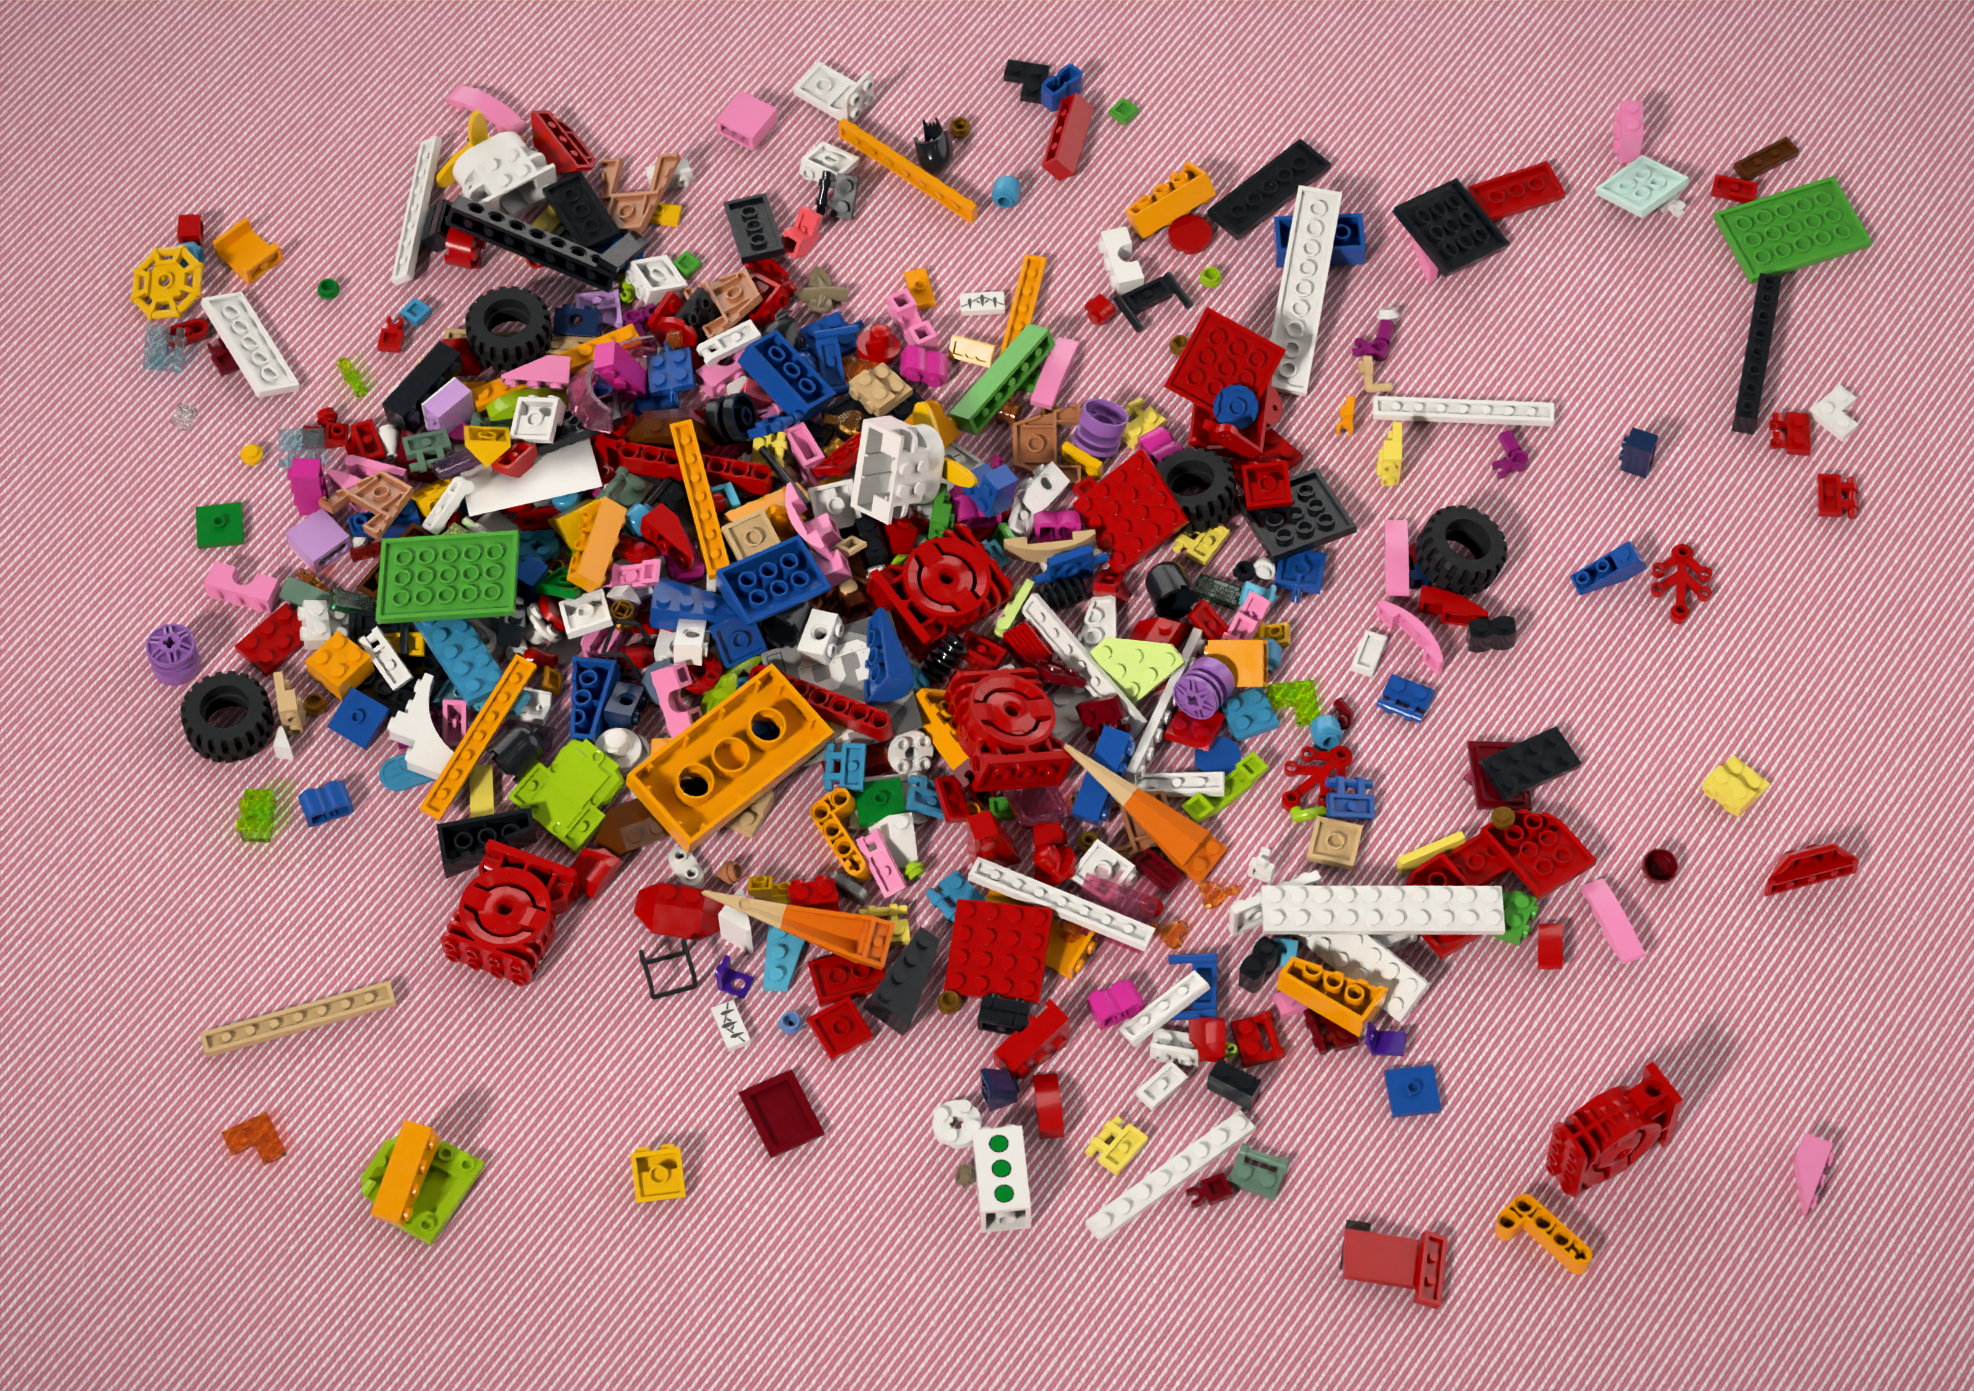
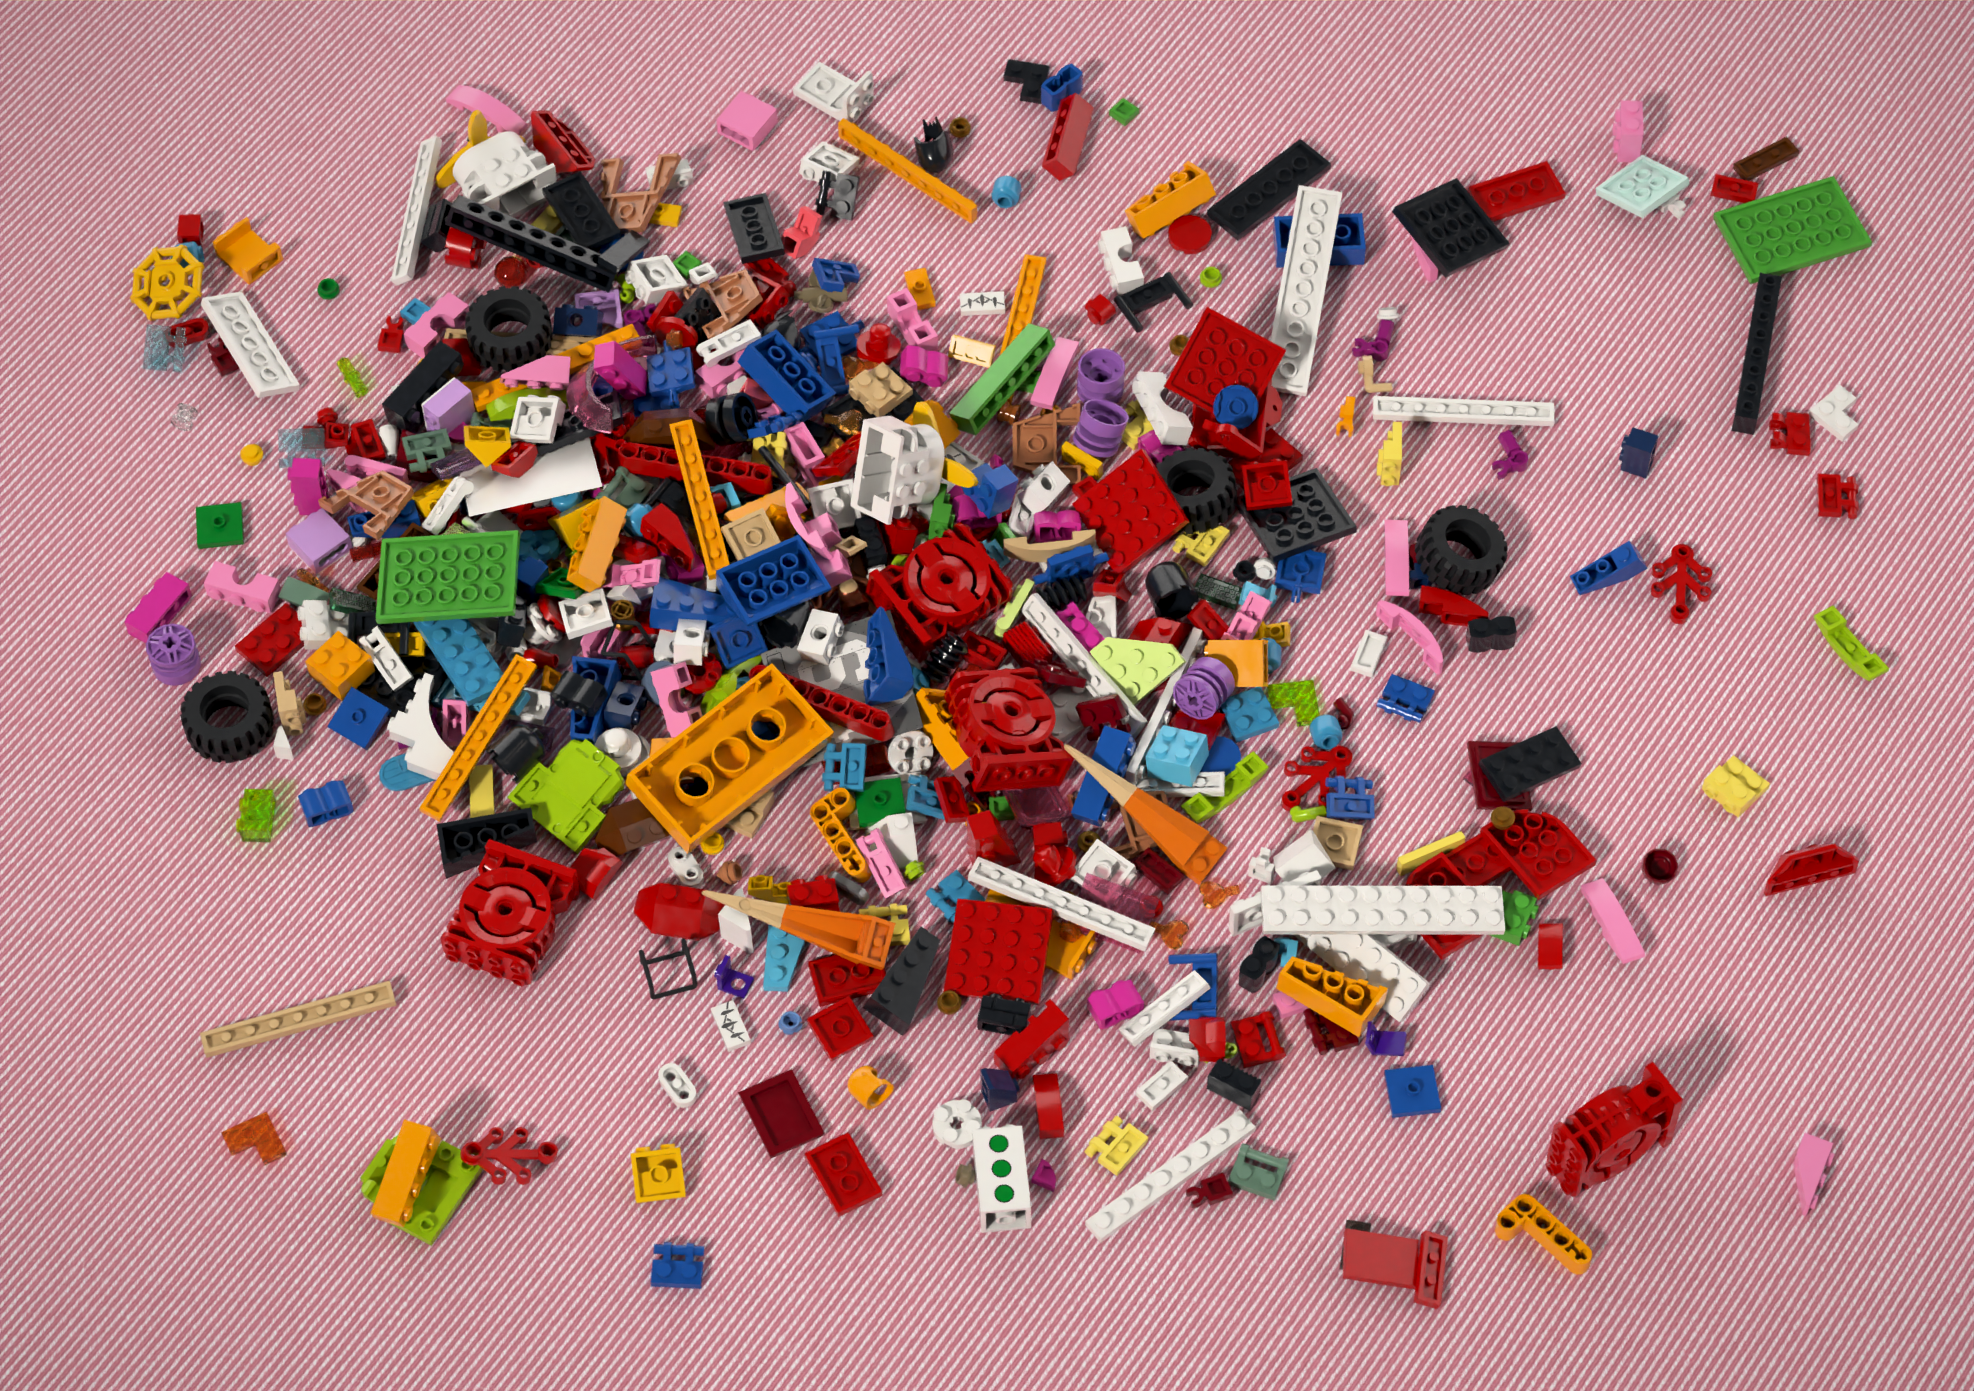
(158, 606): none -> dark pink brick
(447, 312): none -> bright pink arch
(506, 1155): none -> red plant
(510, 271): none -> clear red hair
(579, 694): none -> black brick
(677, 1087): none -> white plate
(677, 1273): none -> blue plate
(702, 273): none -> white slope
(713, 844): none -> yellow plate
(834, 274): none -> blue plate
(843, 1174): none -> red plate
(863, 1084): none -> light orange helmet
(1044, 1176): none -> dark pink tile
(1080, 627): none -> dark pink plate
(1101, 375): none -> medium lavender wheel
(1169, 425): none -> white arch
(1177, 755): none -> medium azure brick
(1303, 856): none -> white slope
(1848, 646): none -> lime slope

